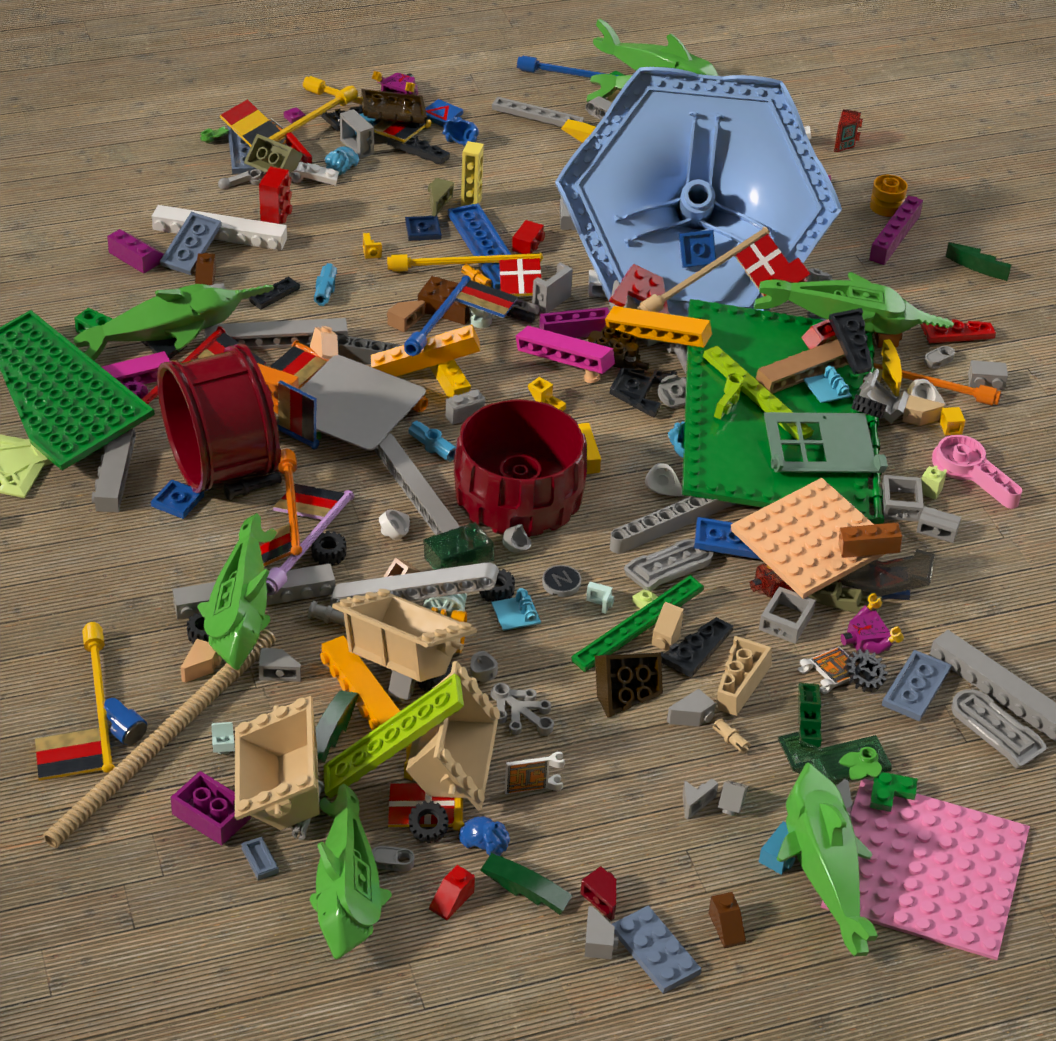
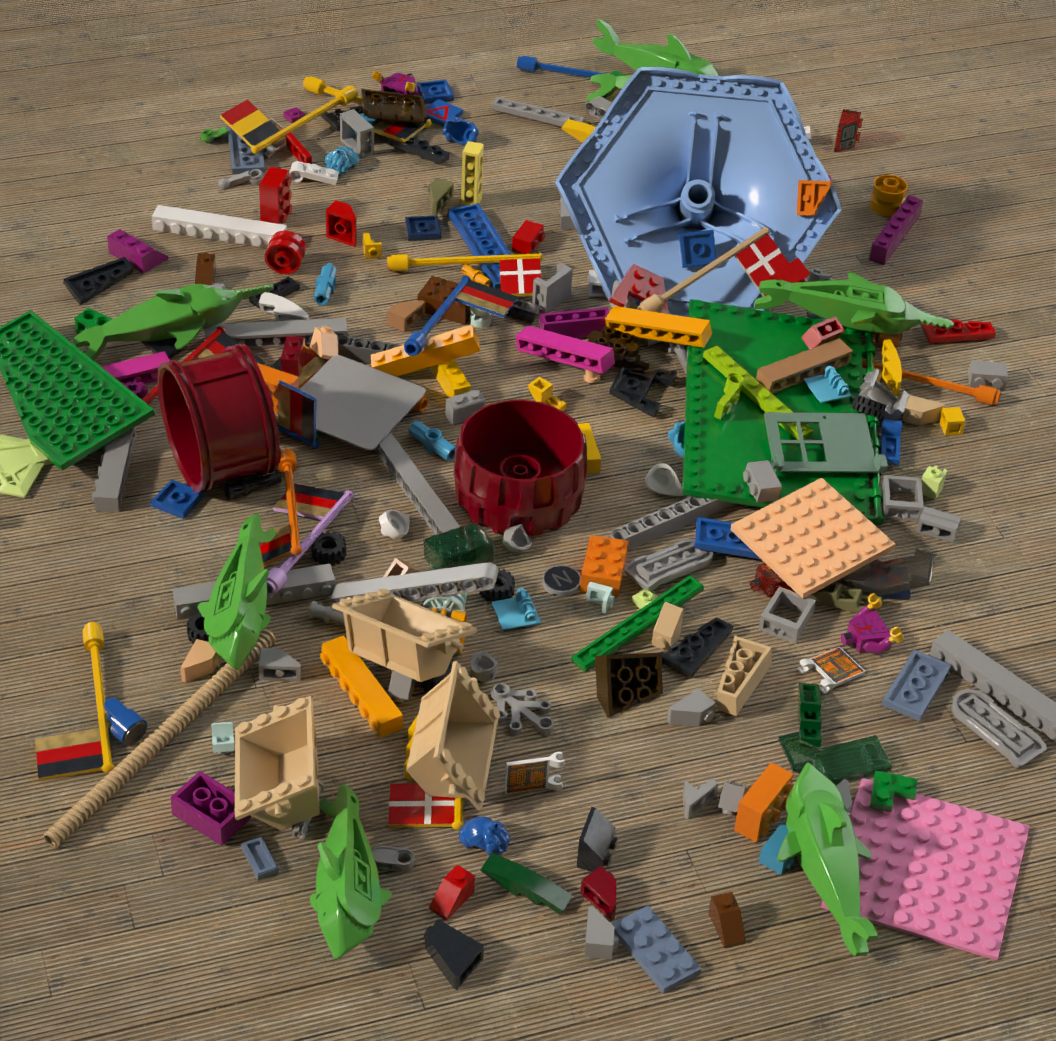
(96, 280): none -> black wing
(191, 239): sand blue plate -> none
(269, 153): olive slope -> none
(281, 307): none -> white slope
(285, 252): none -> red wheel
(293, 355): none -> dark red brick
(333, 722): dark green slope -> none
(341, 223): none -> red slope
(394, 735): lime plate -> none
(428, 834): black tyre -> none
(435, 90): none -> blue tile
(453, 952): none -> black slope
(596, 842): none -> black slope
(604, 563): none -> orange brick
(672, 391): light grey tile -> none
(731, 736): tan pin -> none
(762, 481): none -> light grey brick
(763, 802): none -> orange brick
(811, 196): none -> orange wing
(851, 335): black wing -> none
(862, 763): bright green plate -> none
(865, 670): black gear -> none
(870, 540): dark orange brick -> none
(891, 440): none -> blue plate
(924, 391): white piece -> none
(936, 358): light grey piece -> none
(967, 461): bright pink beam -> none
(977, 261): dark green slope -> none

